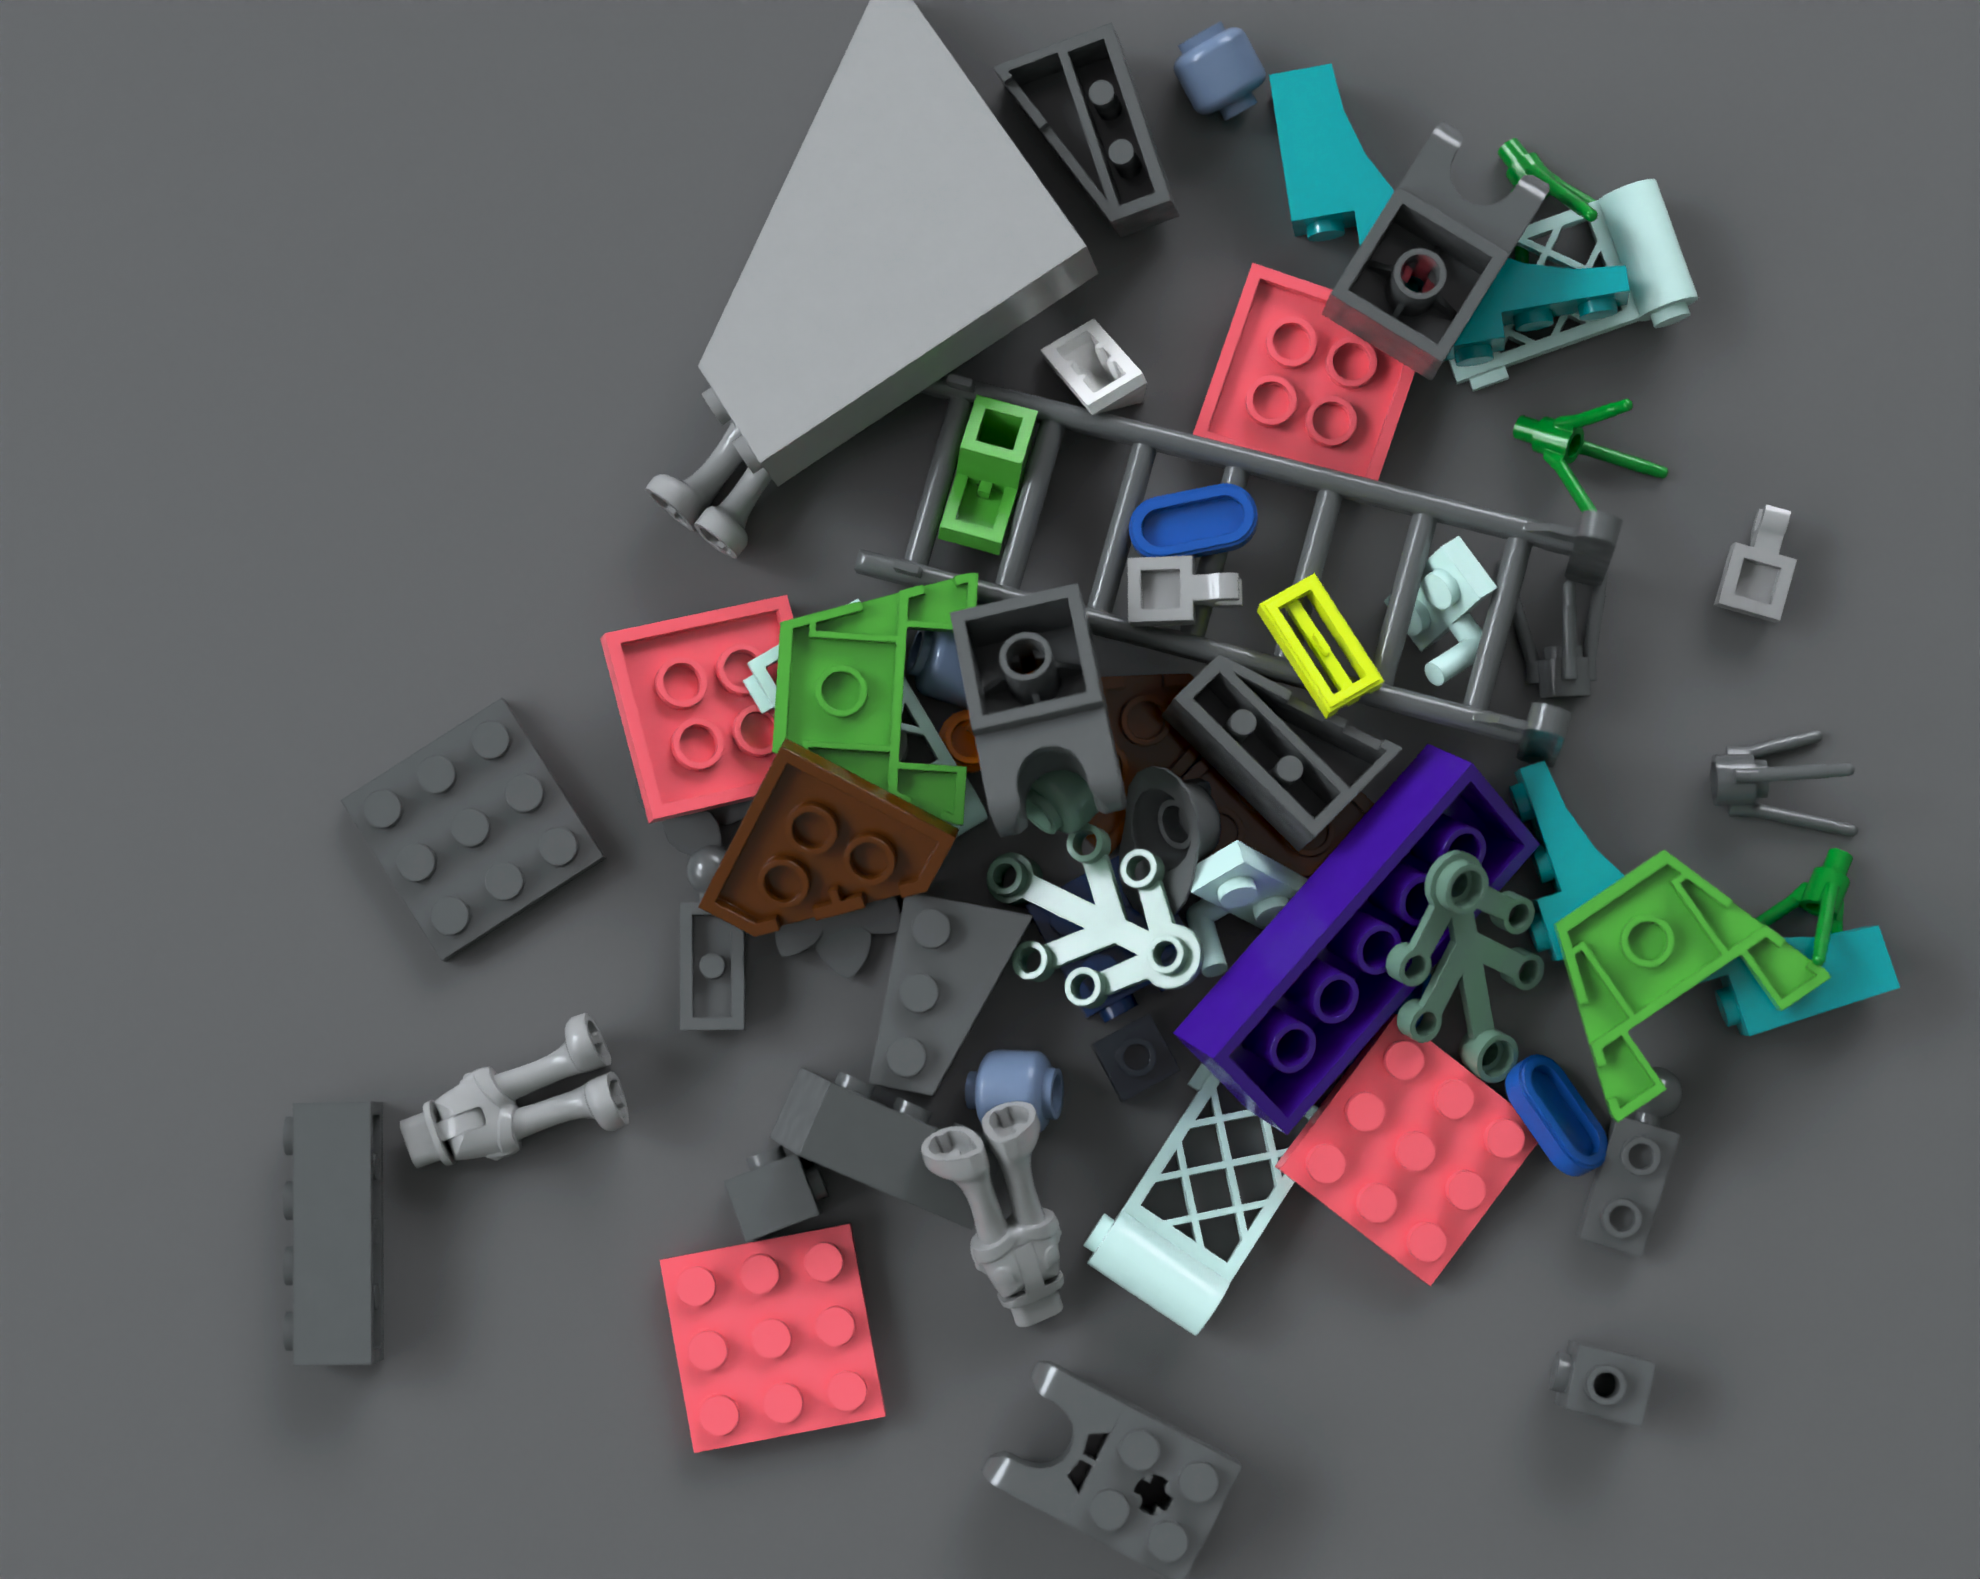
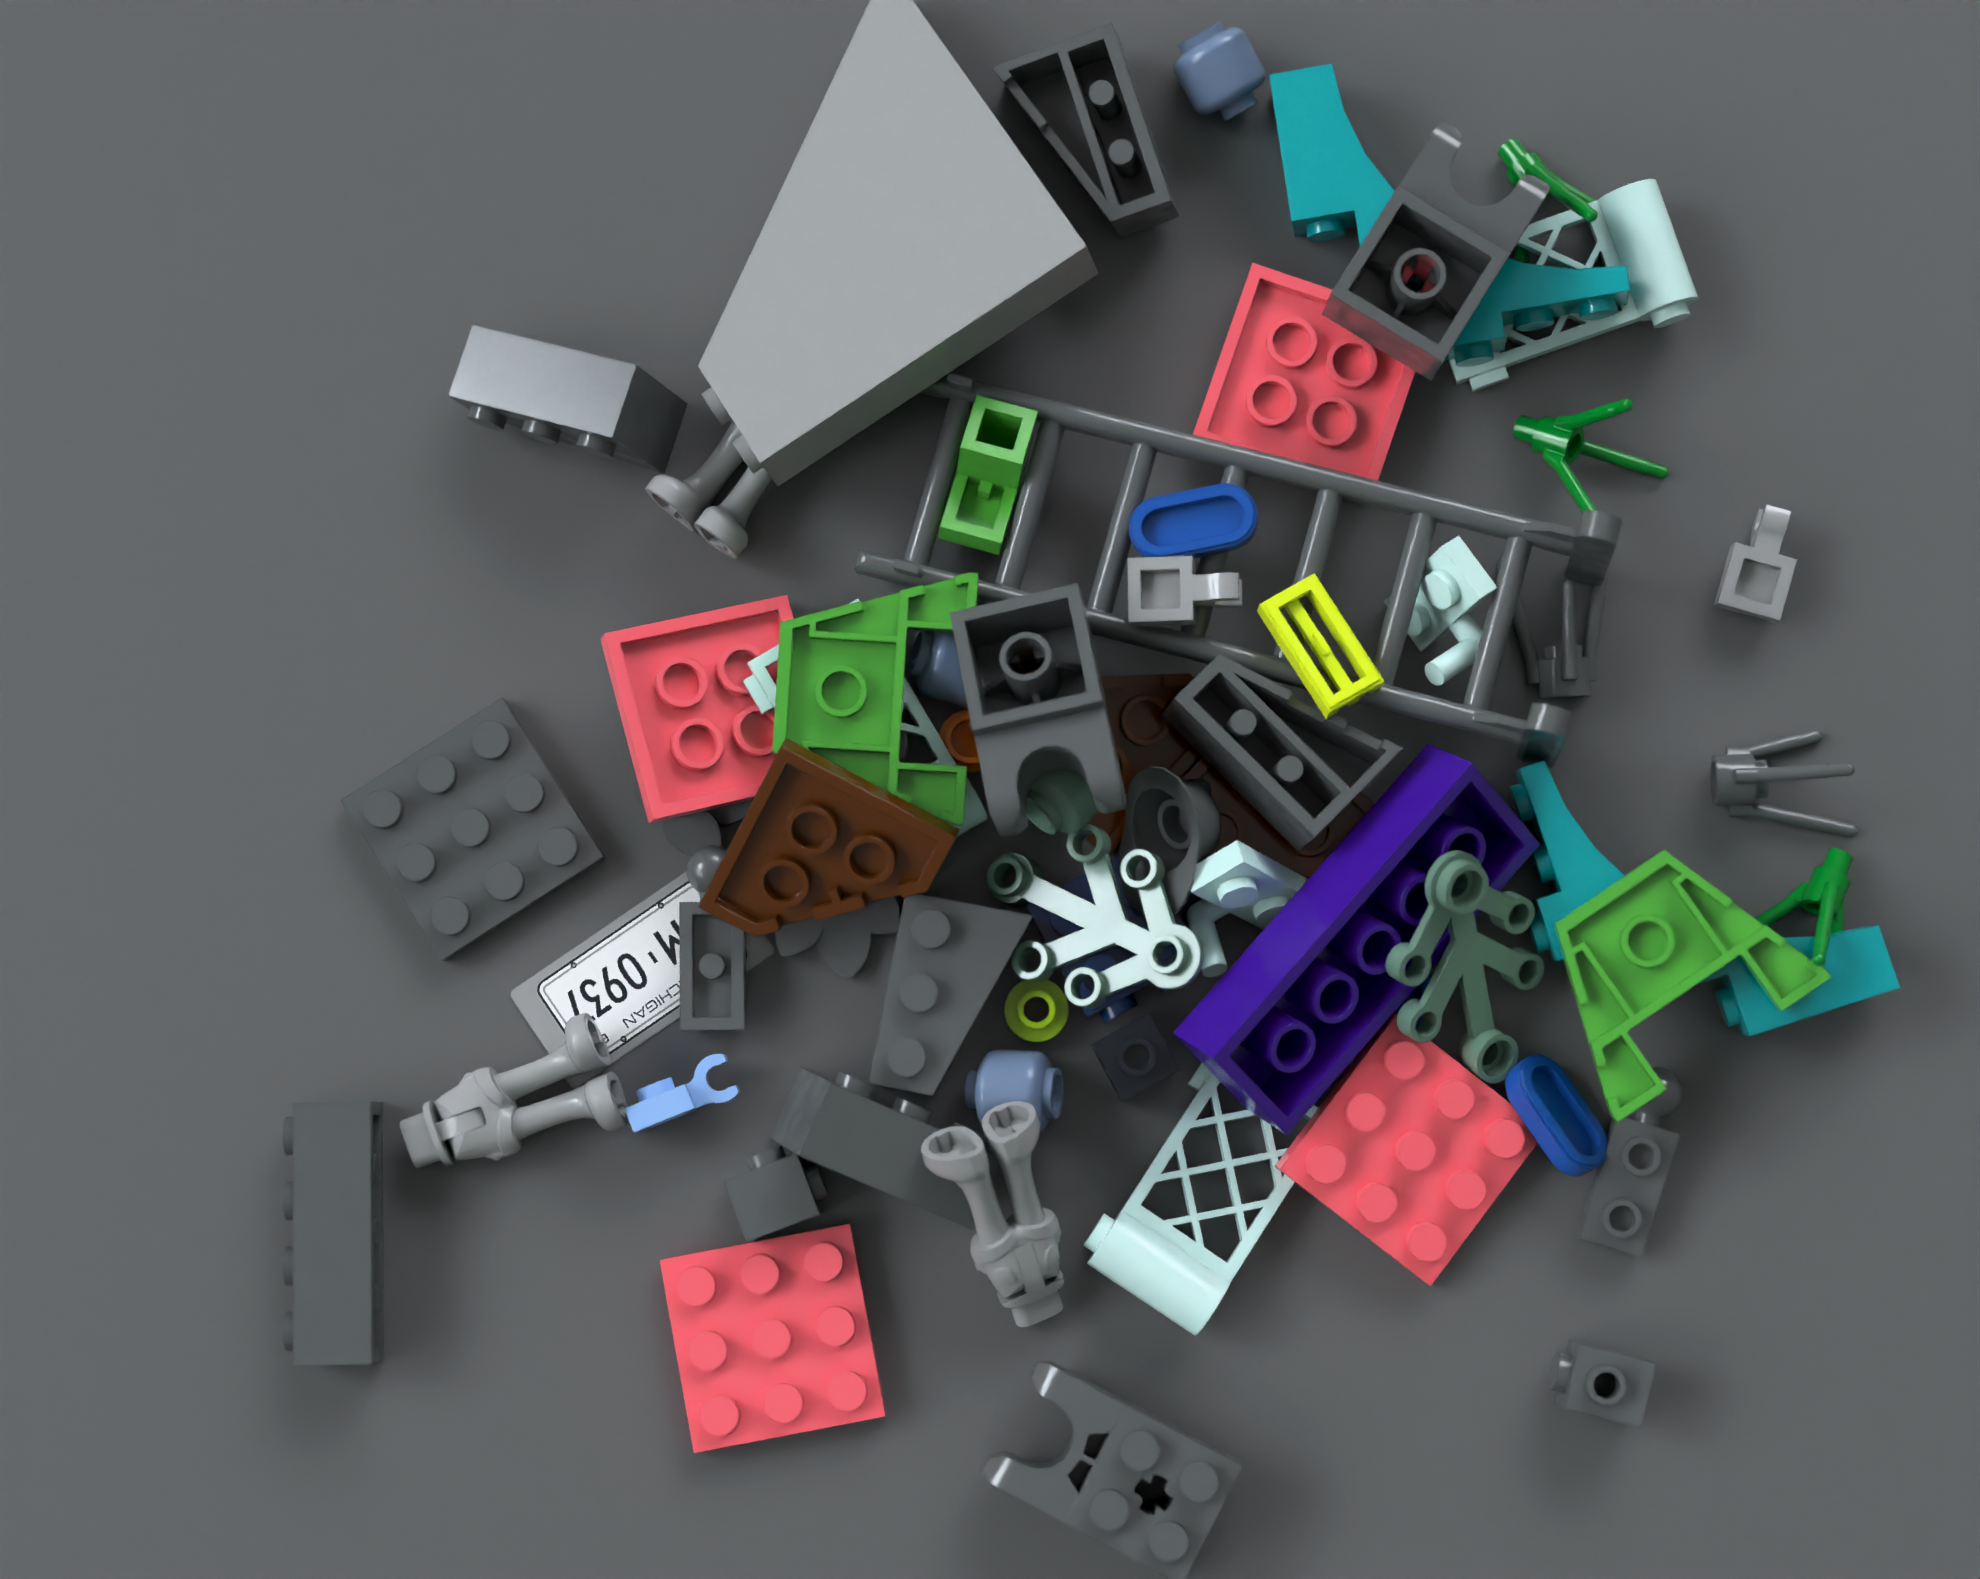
(567, 397): none -> wedge
(620, 978): none -> sticker
(664, 1102): none -> light blue plate
(1031, 1030): none -> lime plate
(1096, 369): white slope -> none

